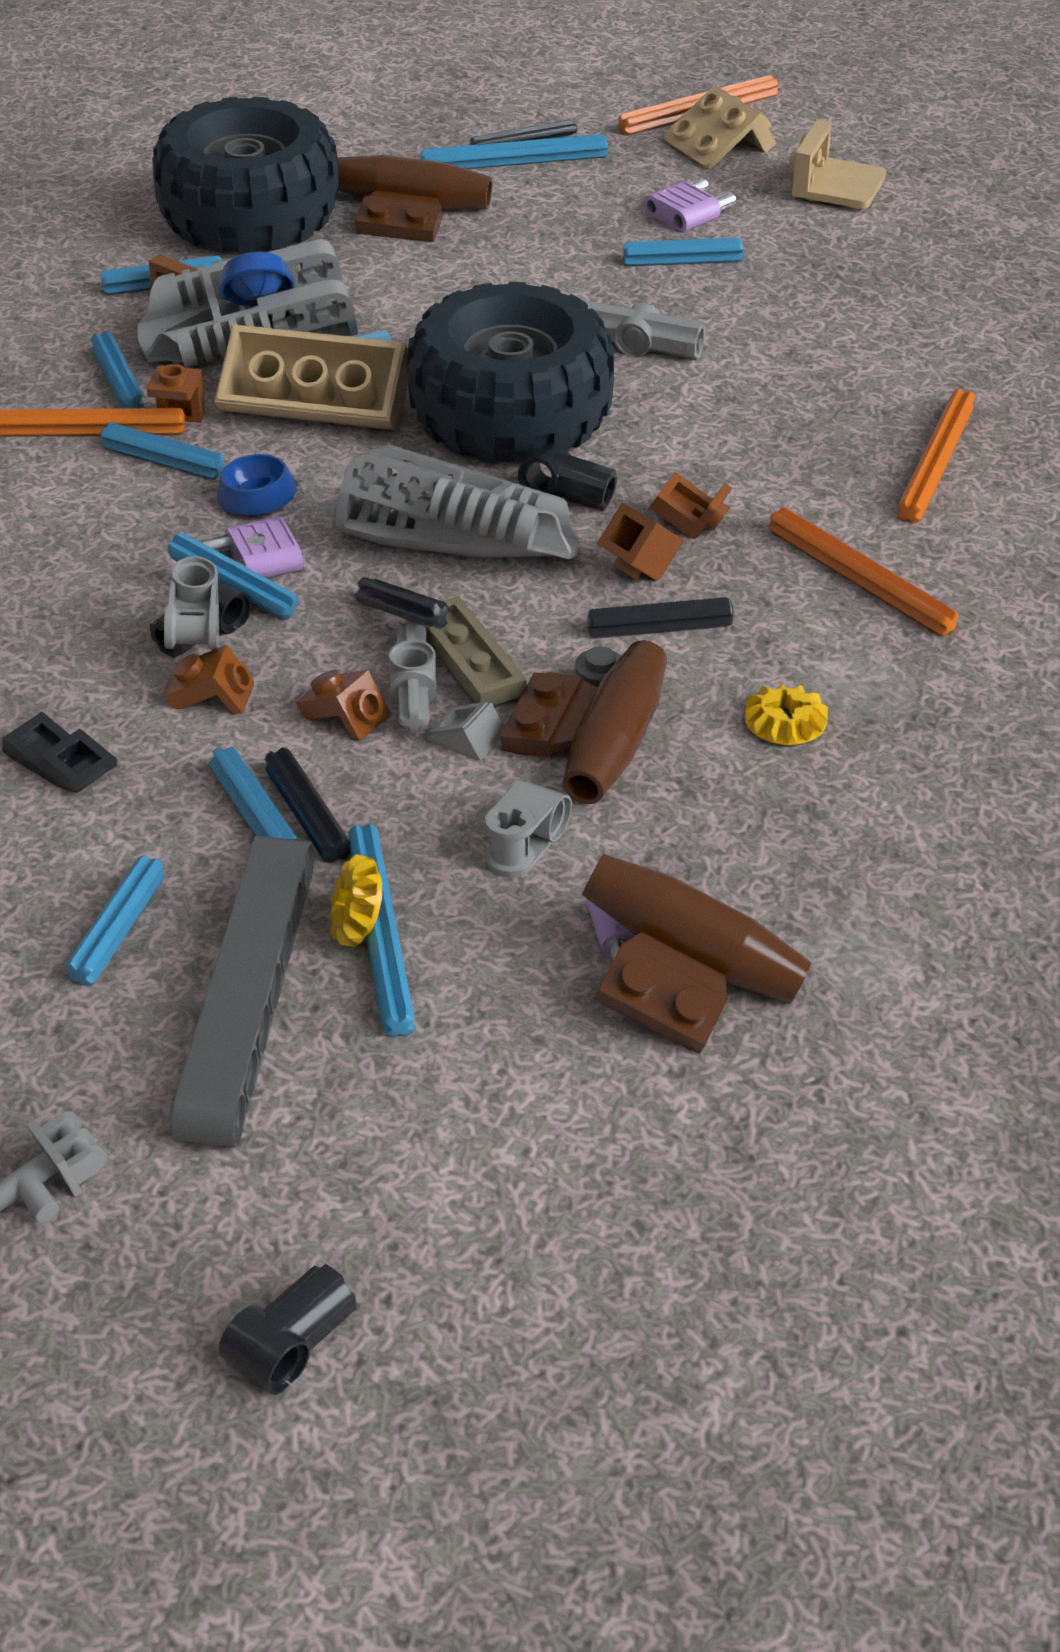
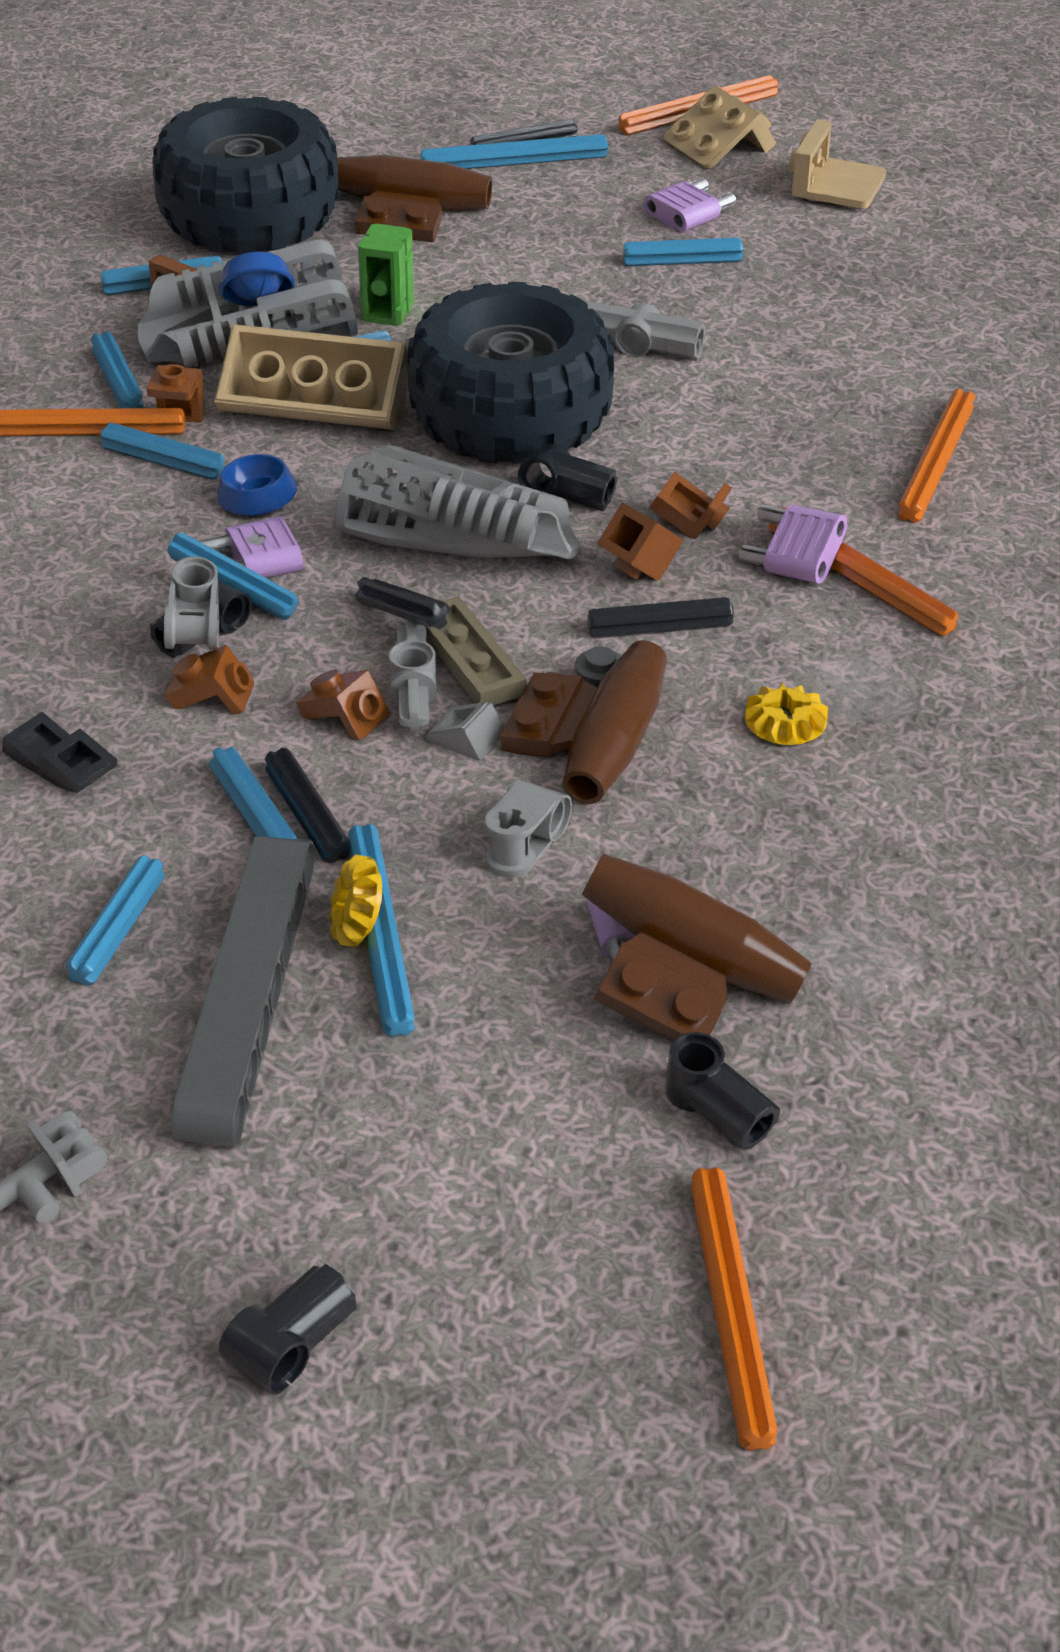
(386, 274): none -> bright green brick
(706, 1084): none -> black piece
(733, 1311): none -> orange axle
(801, 544): none -> lavender piece

